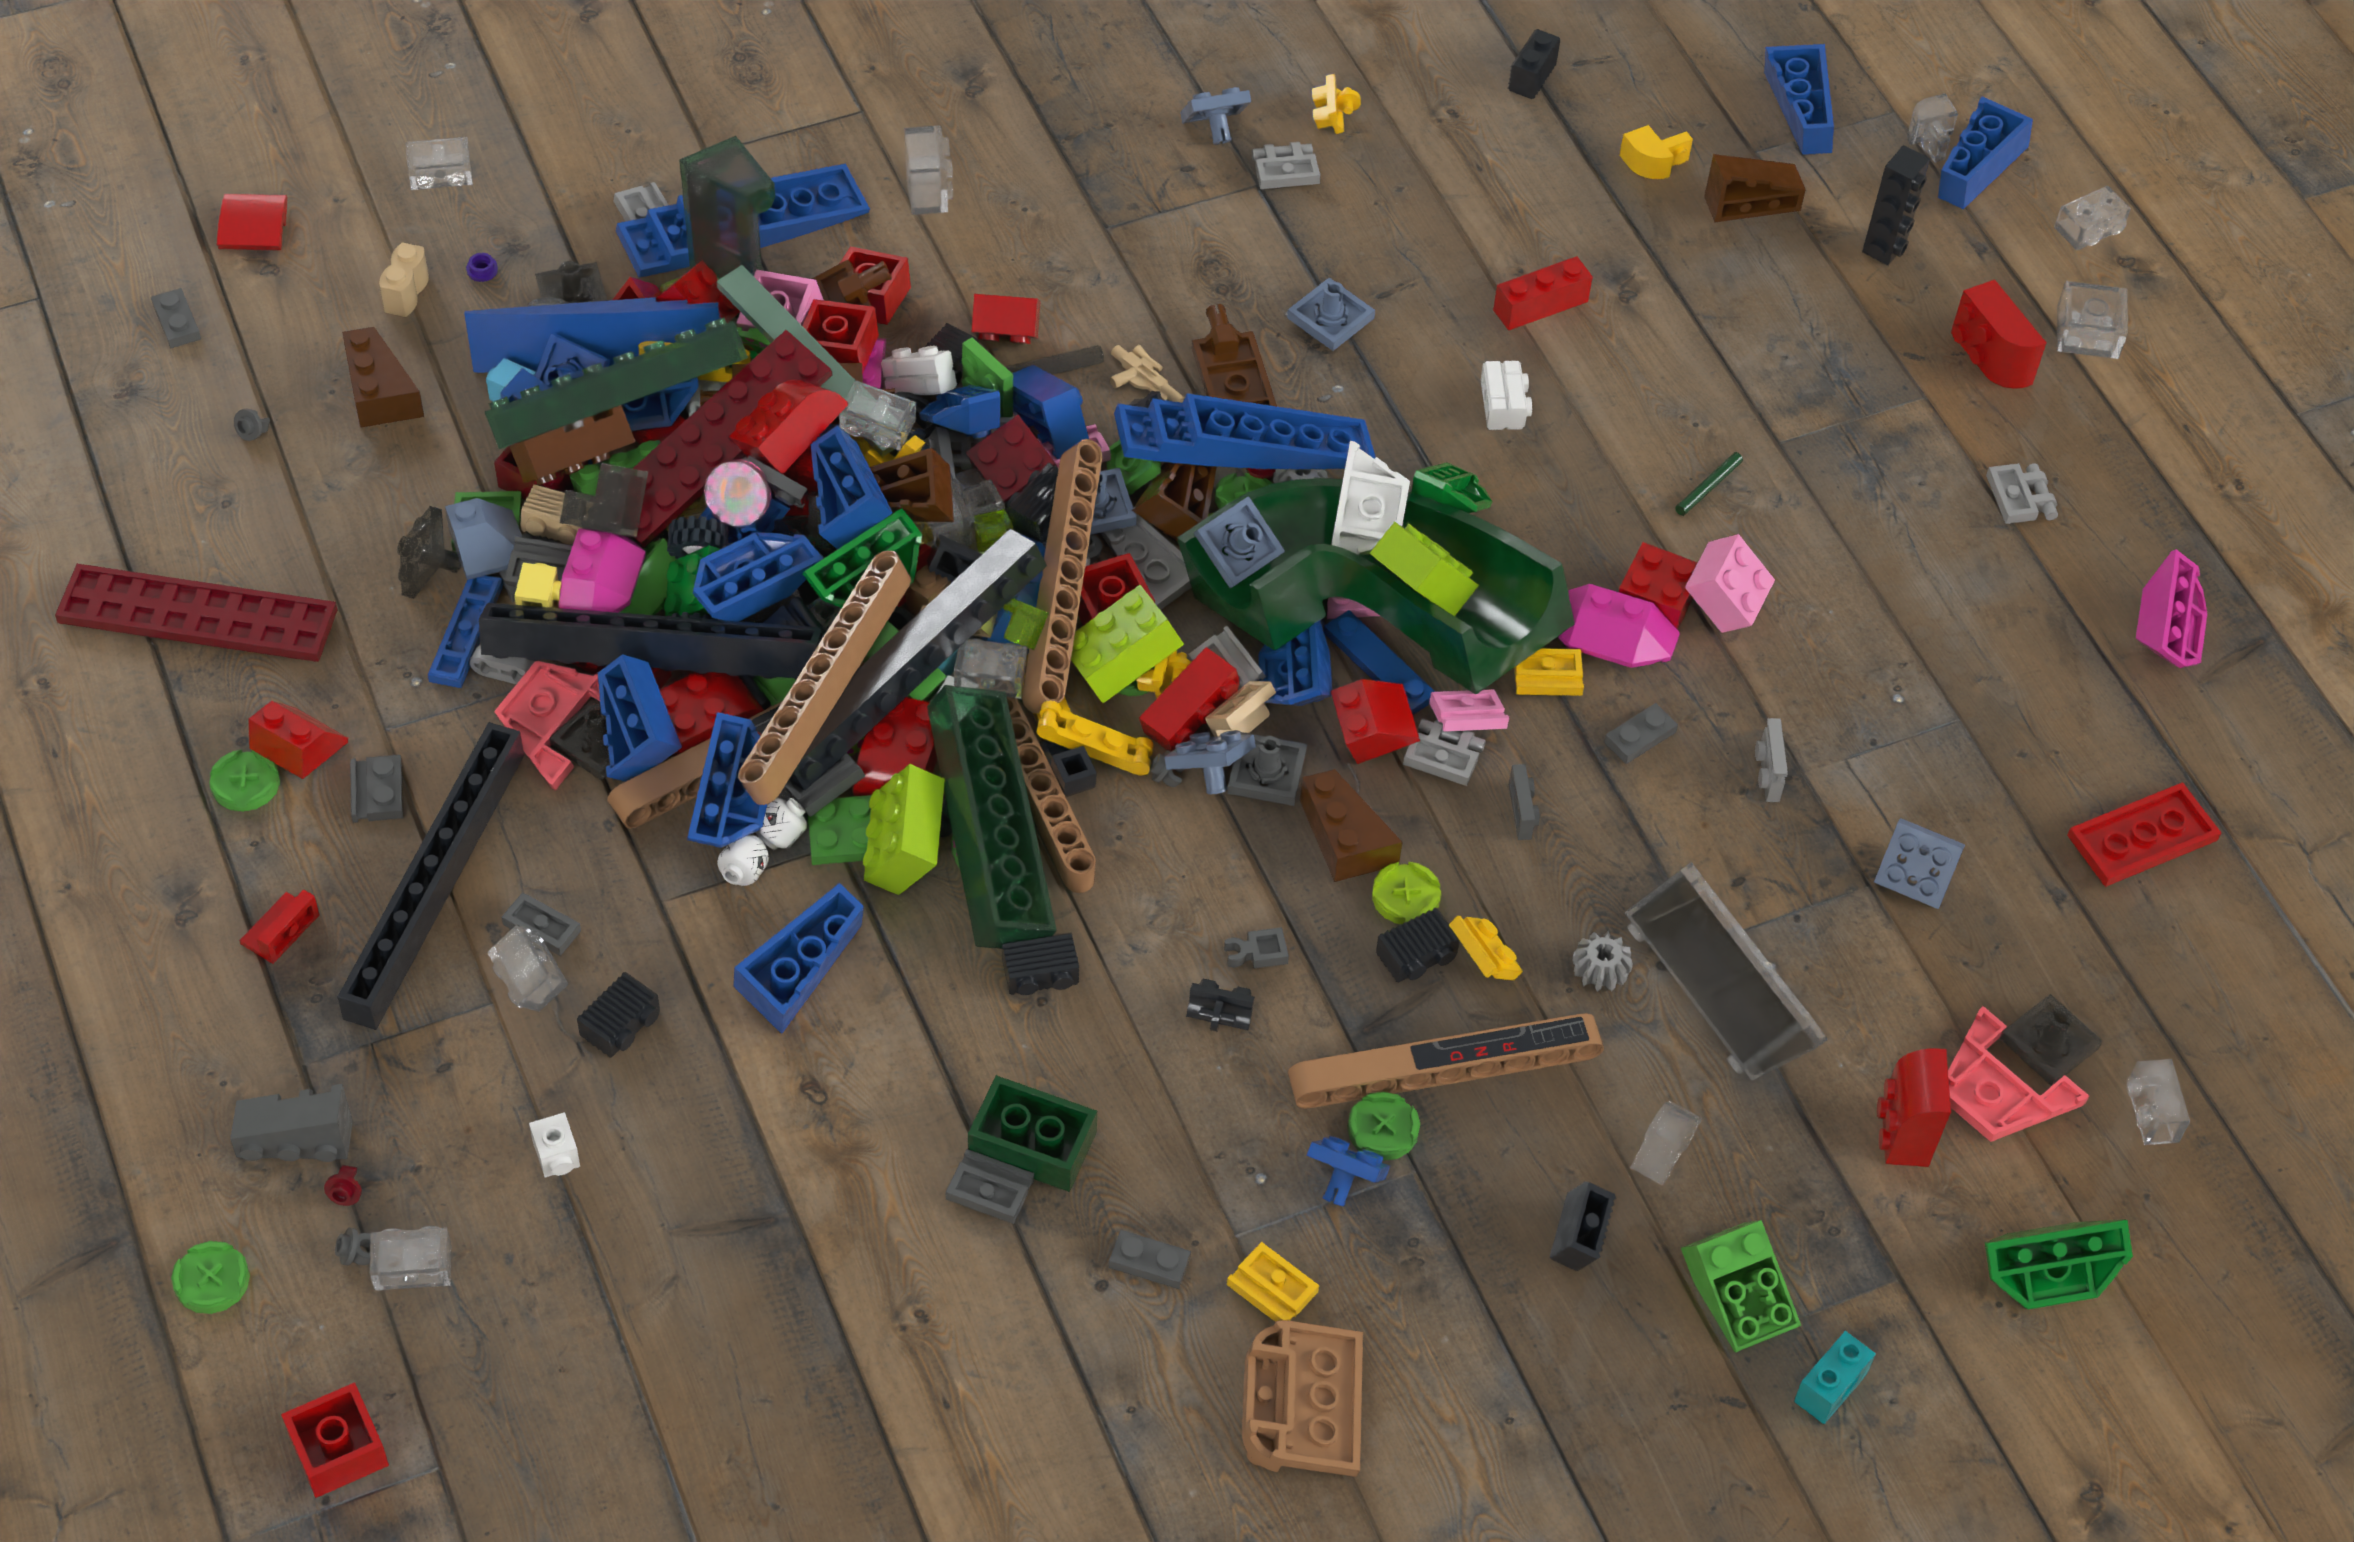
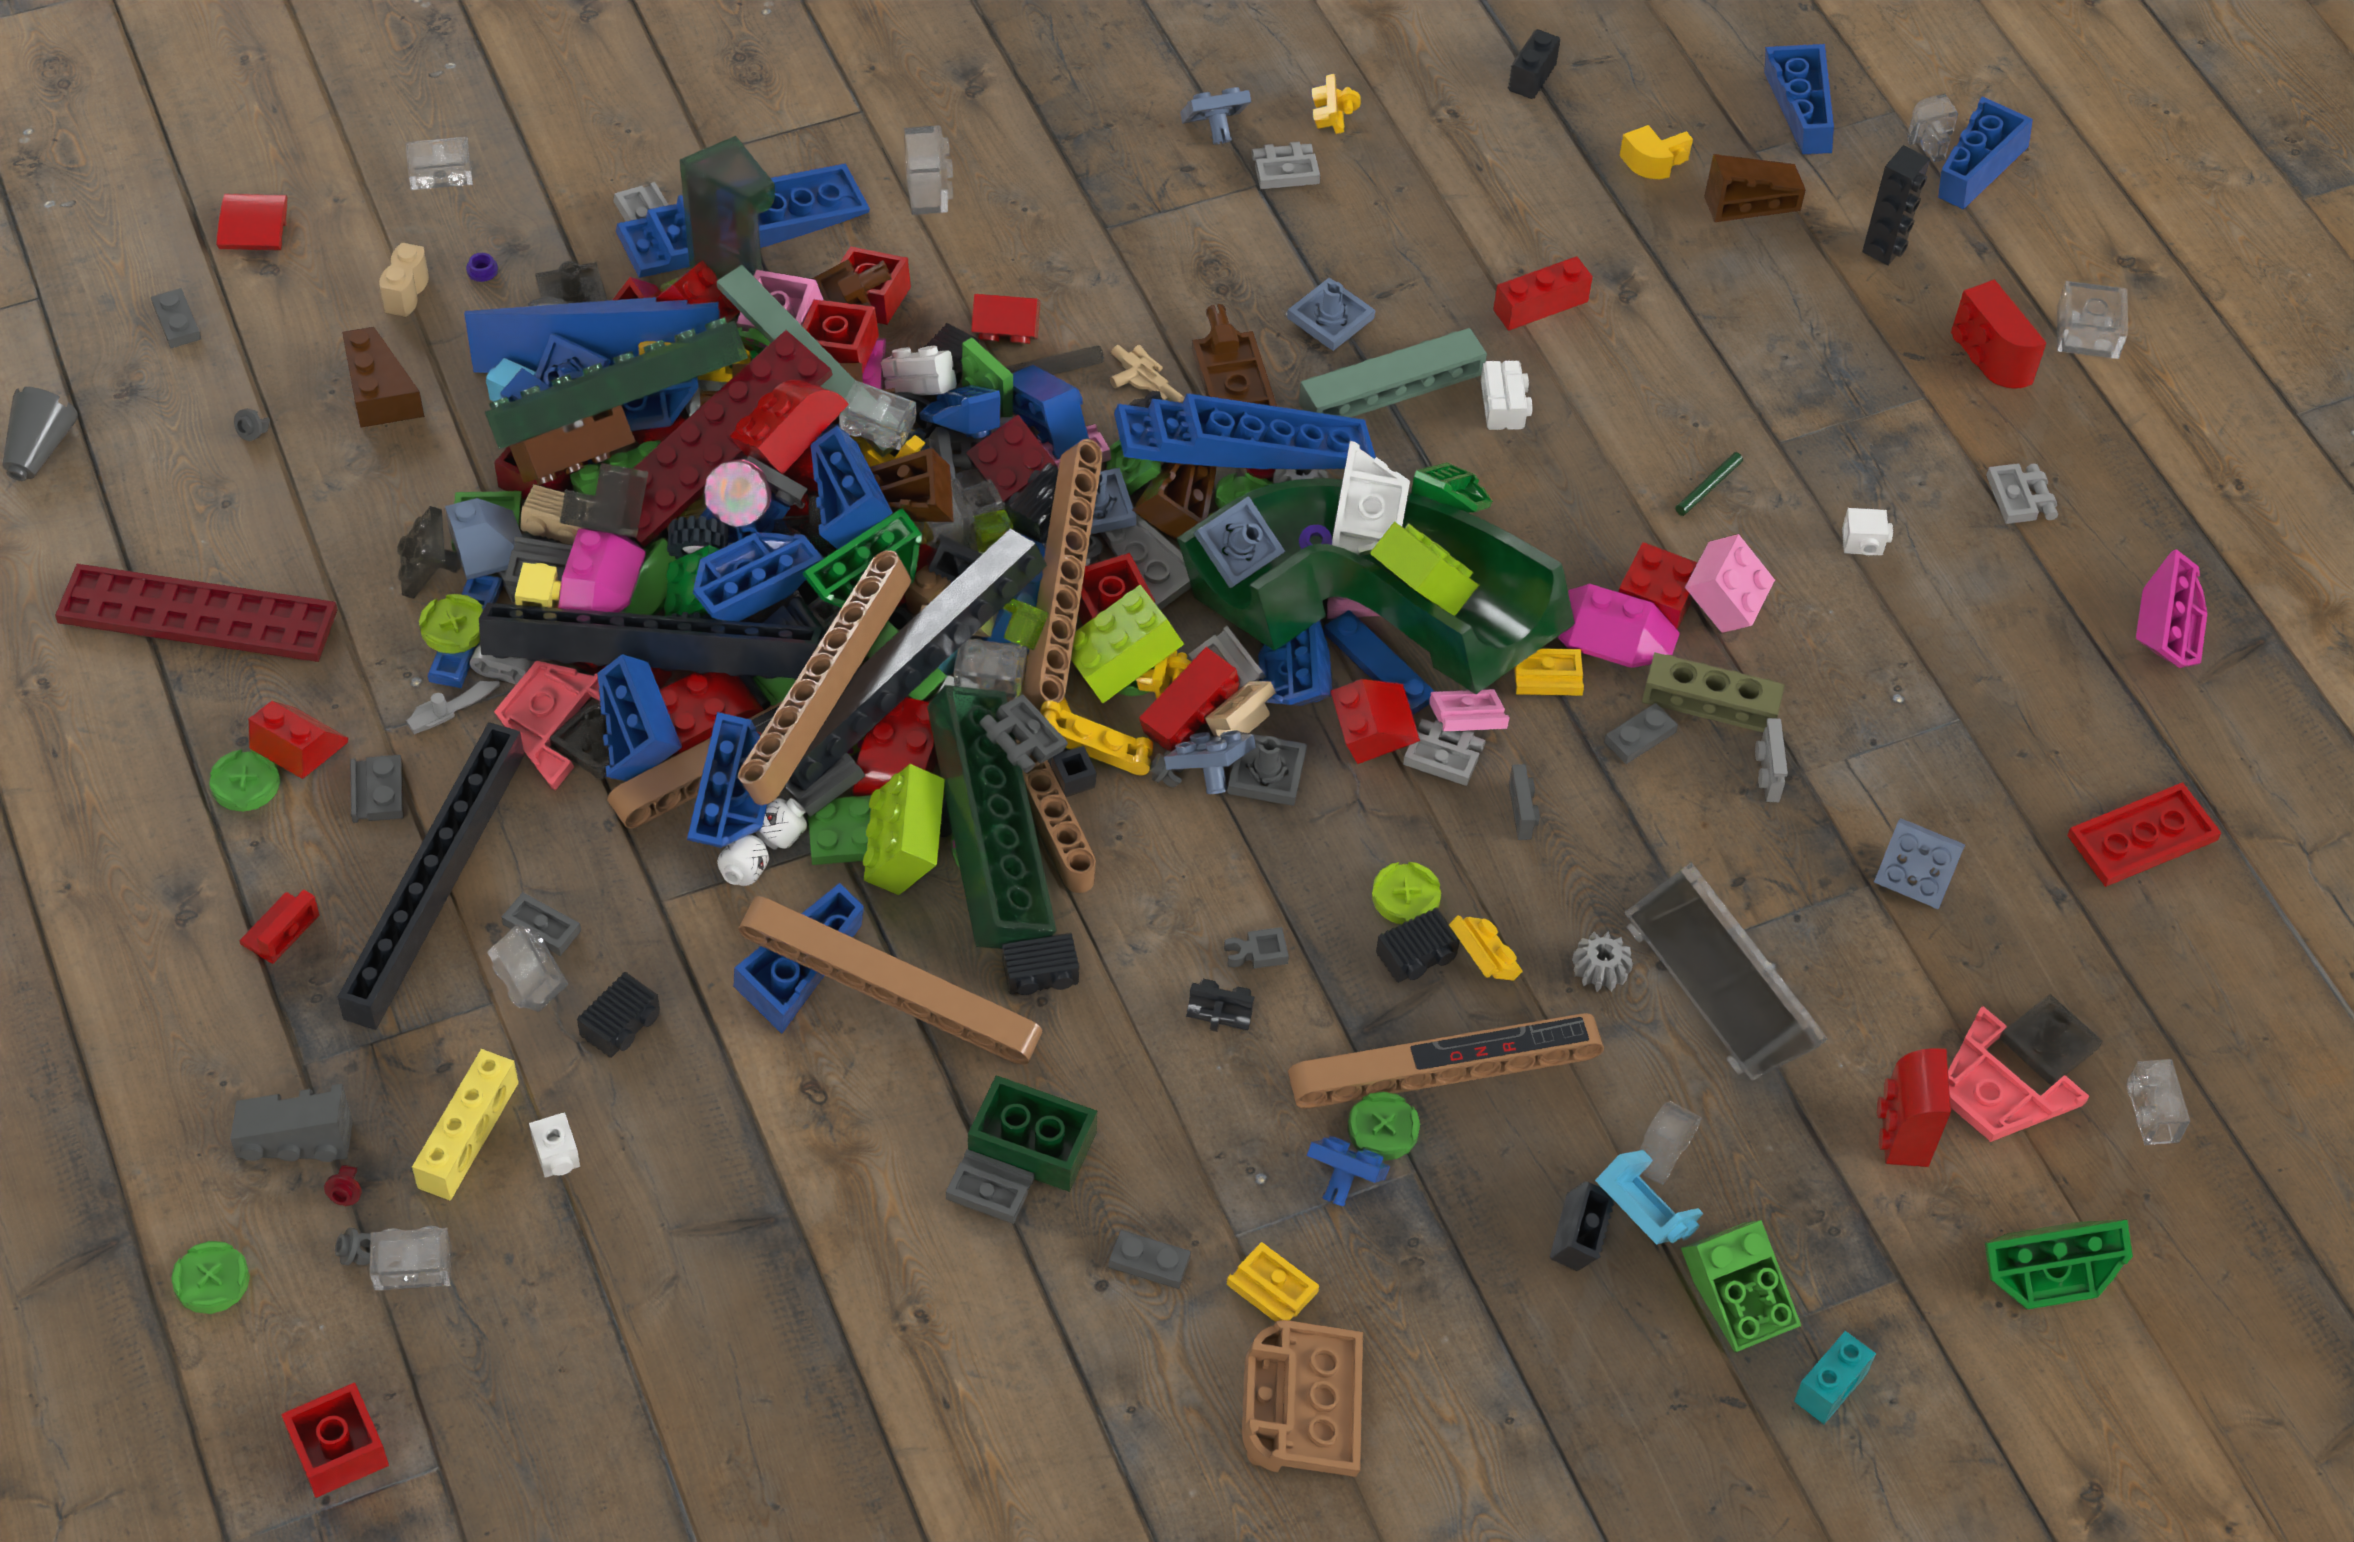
(34, 431): none -> dark grey cone
(439, 710): none -> light grey piece
(451, 623): none -> lime tile
(465, 1124): none -> light yellow brick
(890, 980): none -> medium nougat beam
(1029, 727): none -> dark grey plate
(1314, 530): none -> dark purple plate
(1346, 827): reddish brown wedge -> none
(1395, 376): none -> sand green brick
(1641, 1203): none -> medium azure panel
(1712, 692): none -> olive brick
(1866, 531): none -> white brick
(2092, 218): clear brick -> none

